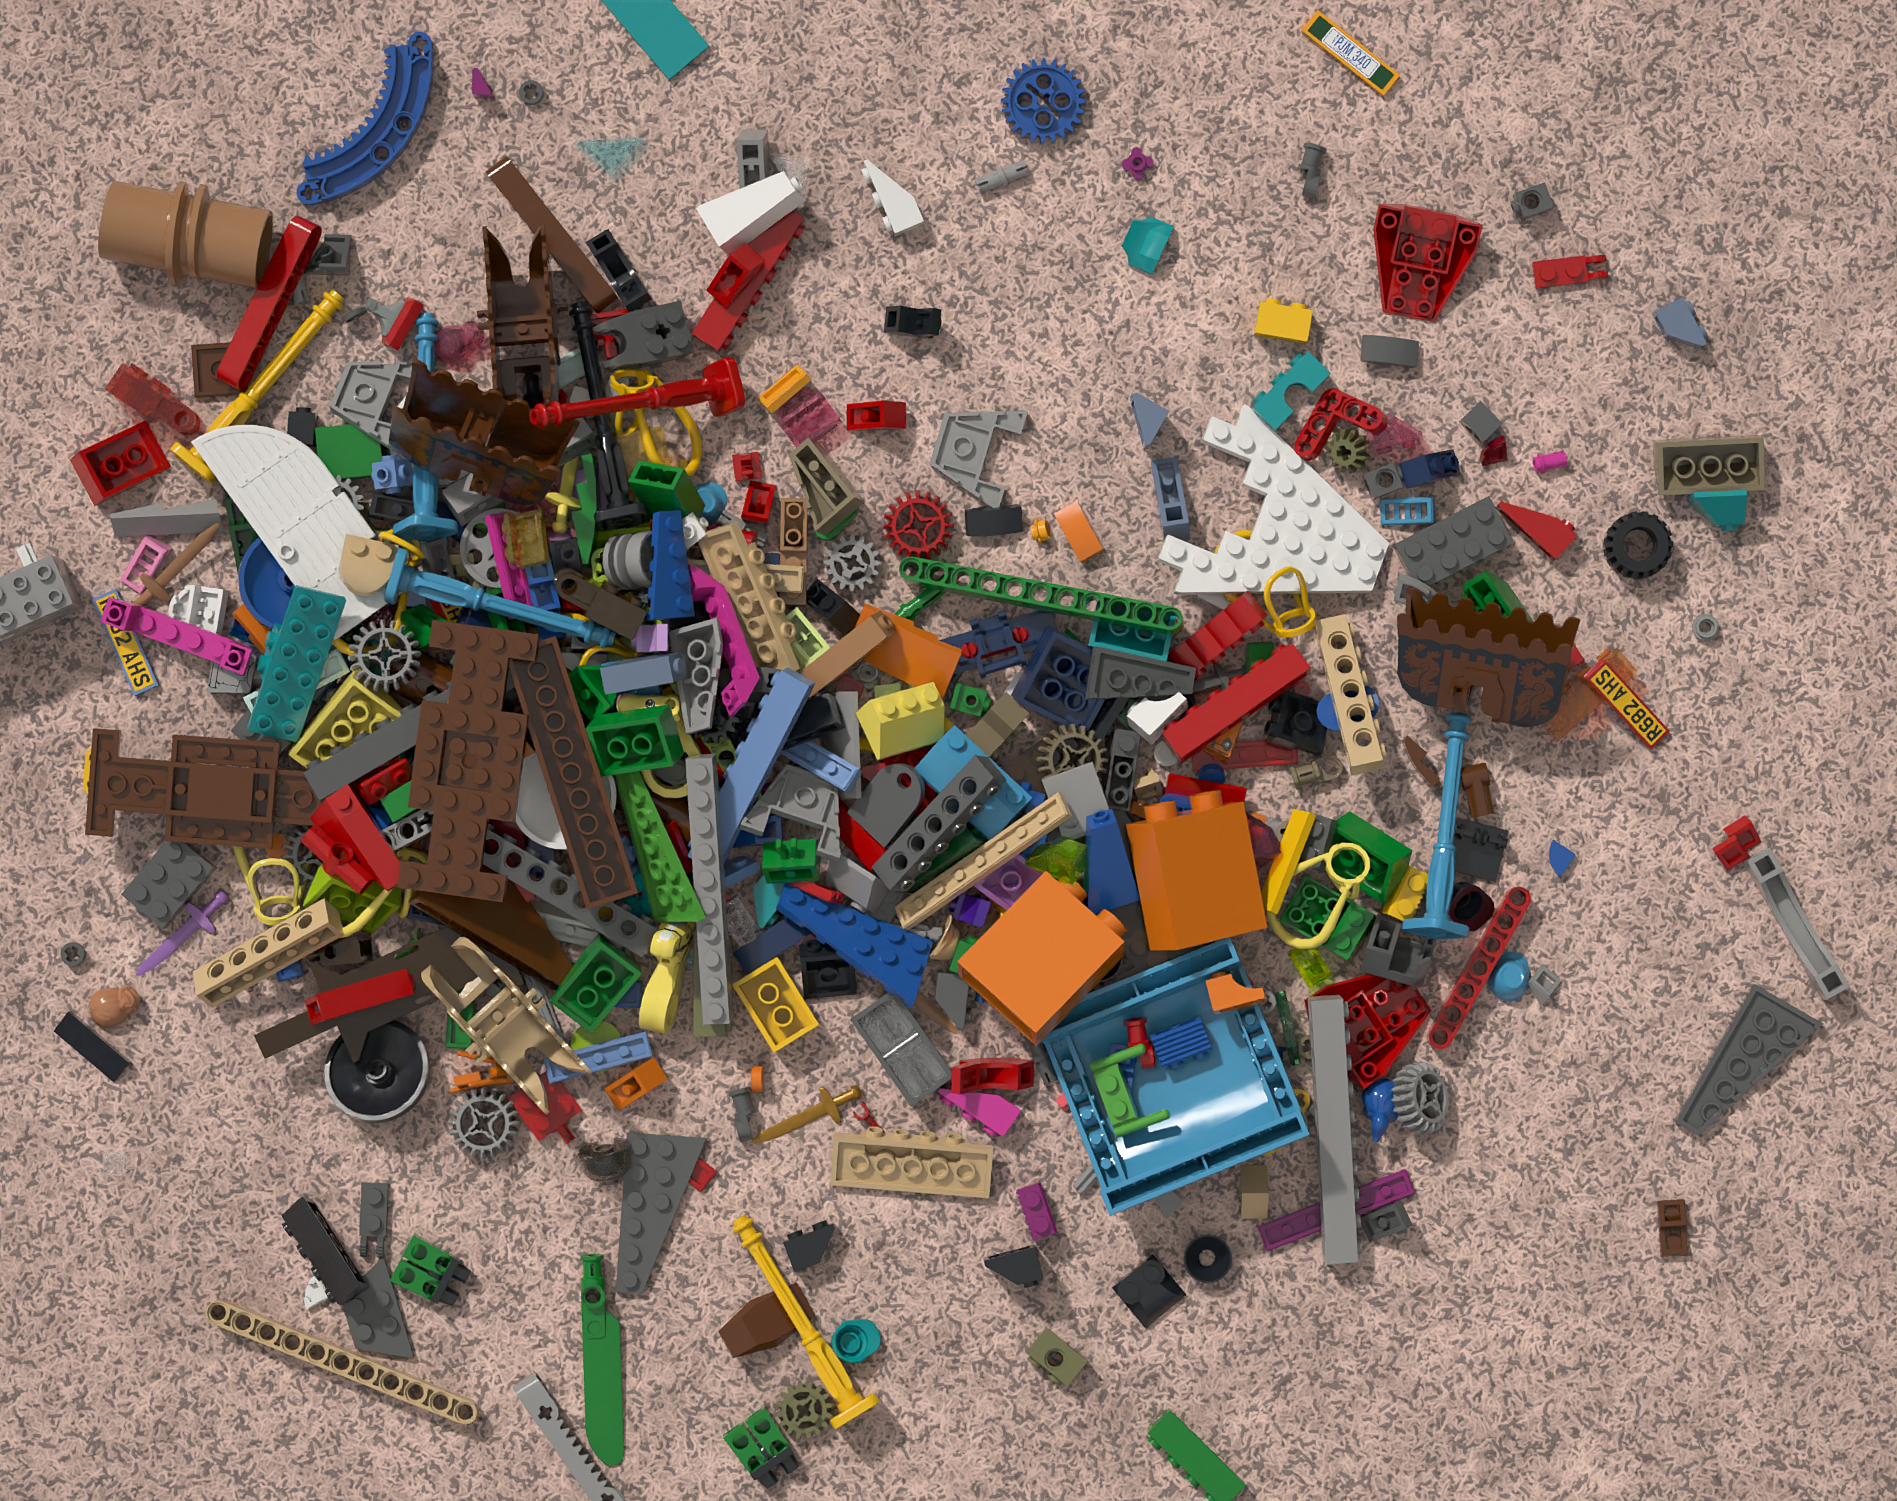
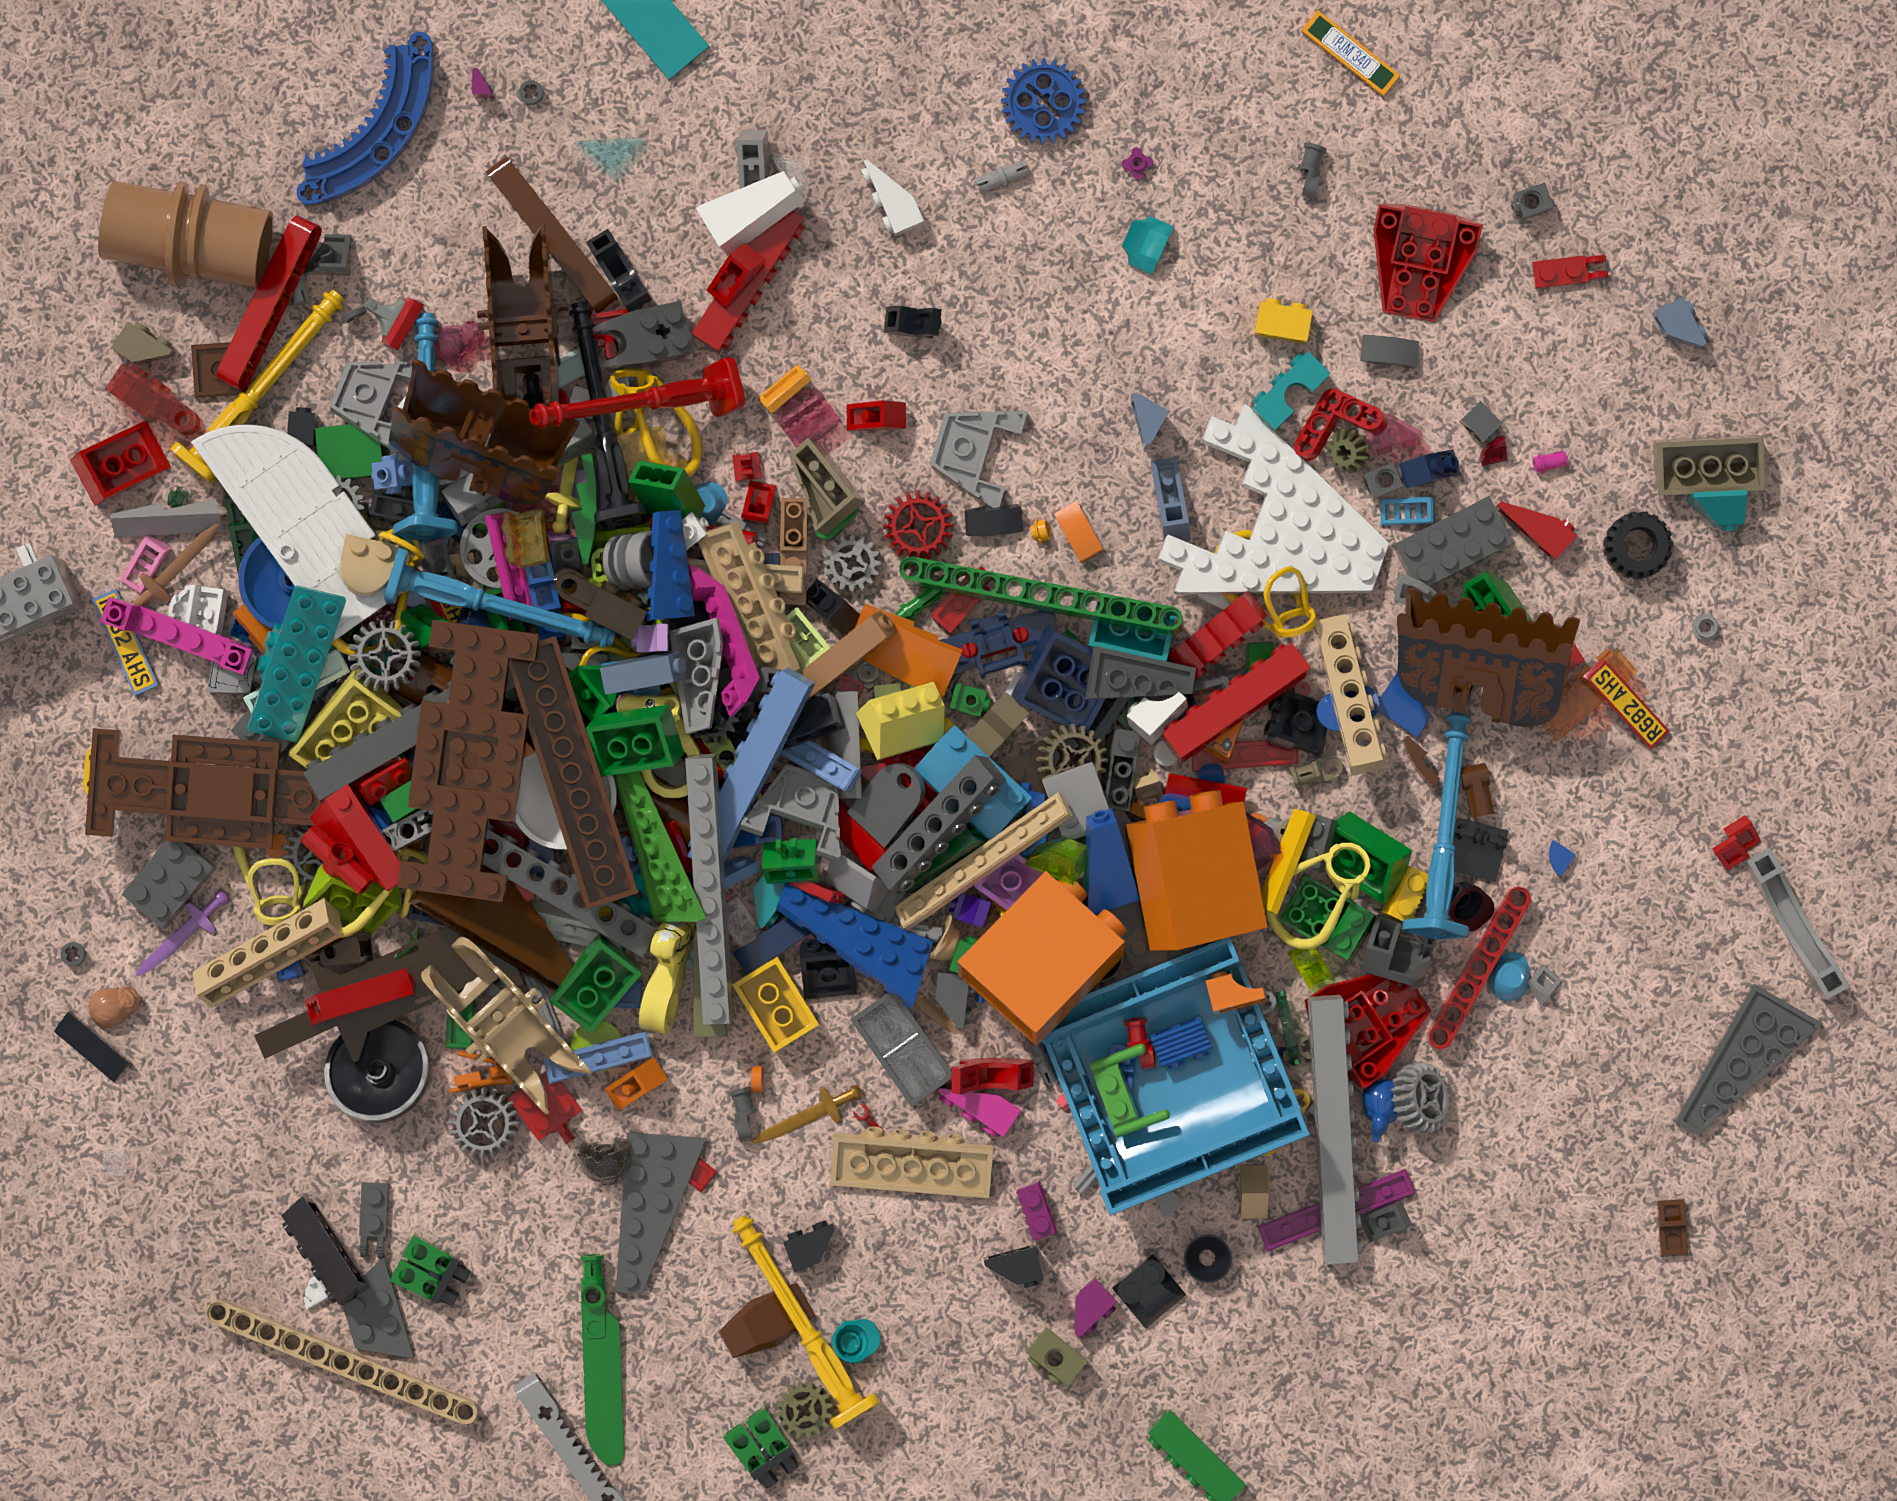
(139, 346): none -> dark tan slope
(176, 497): none -> clear green plate
(956, 607): none -> red hinge
(1091, 1304): none -> magenta slope
(1402, 709): none -> blue tile

